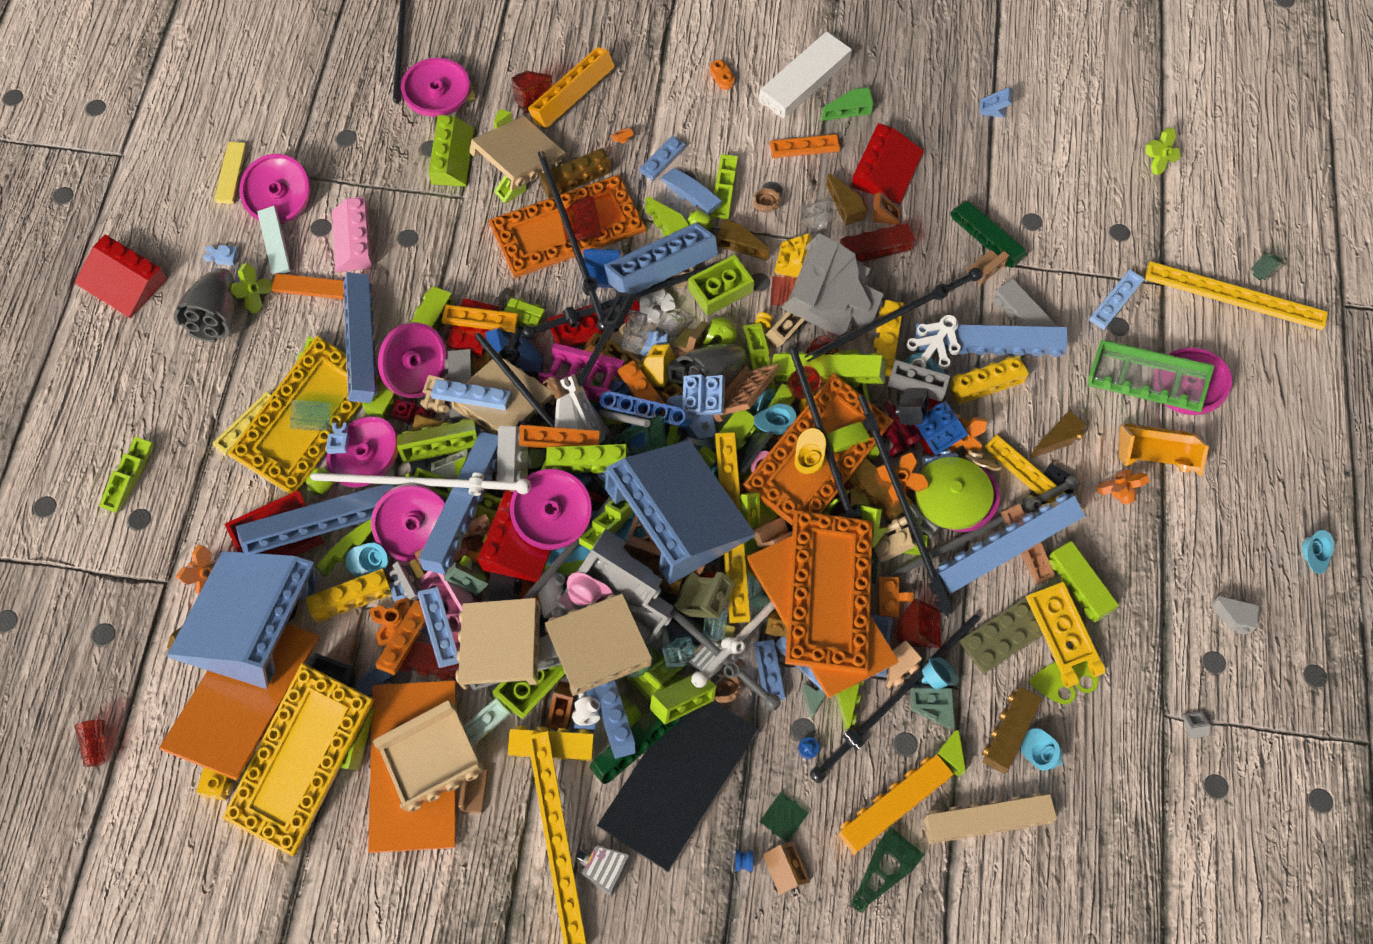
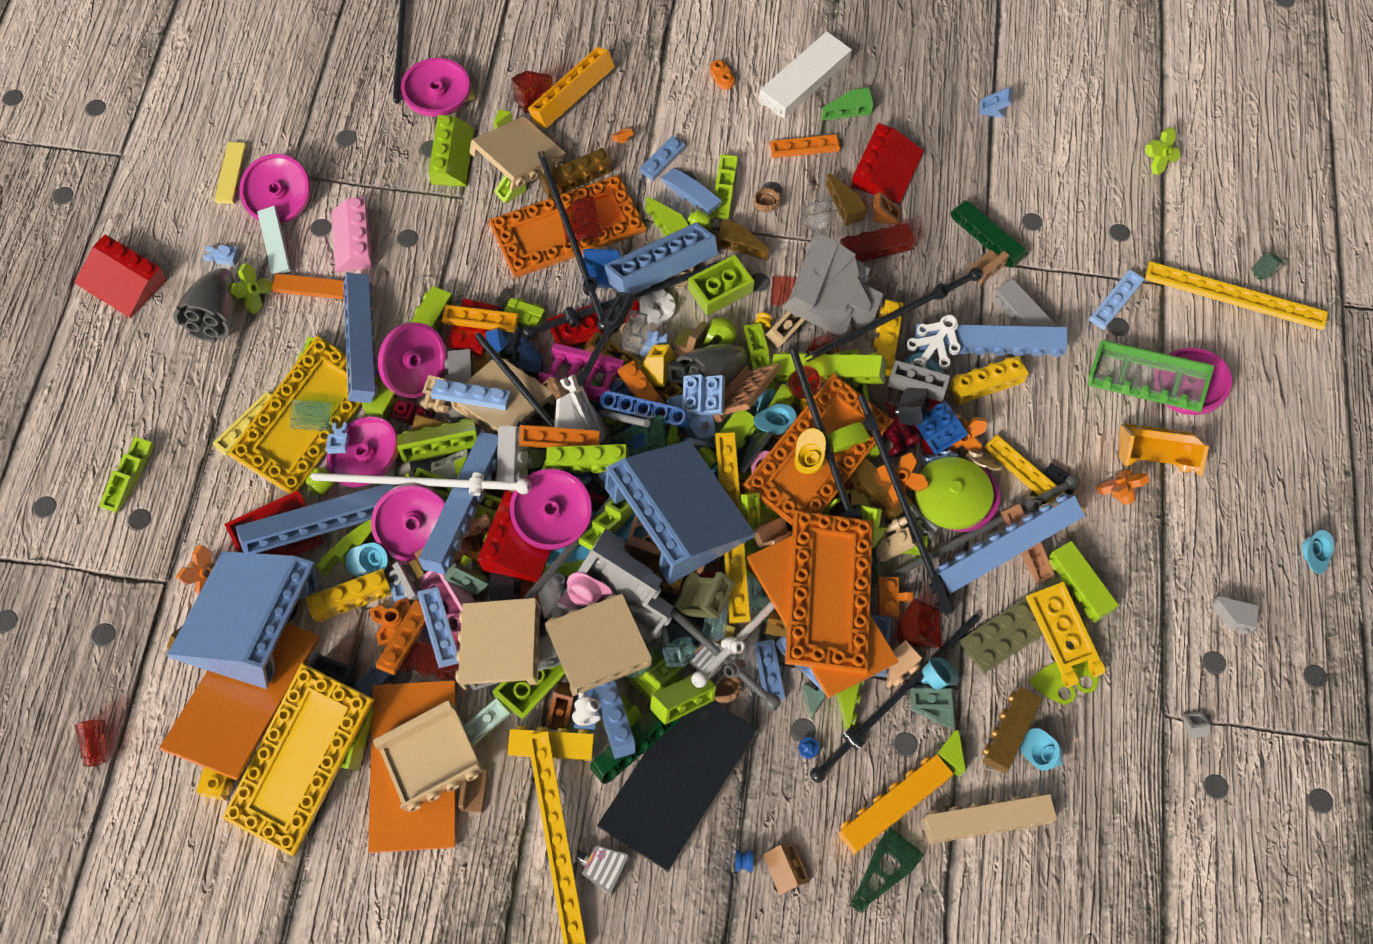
(674, 322): clear slope -> none
(783, 817): clear green piece -> none
(792, 256): yellow slope -> none
(1061, 435): pearl gold slope -> none

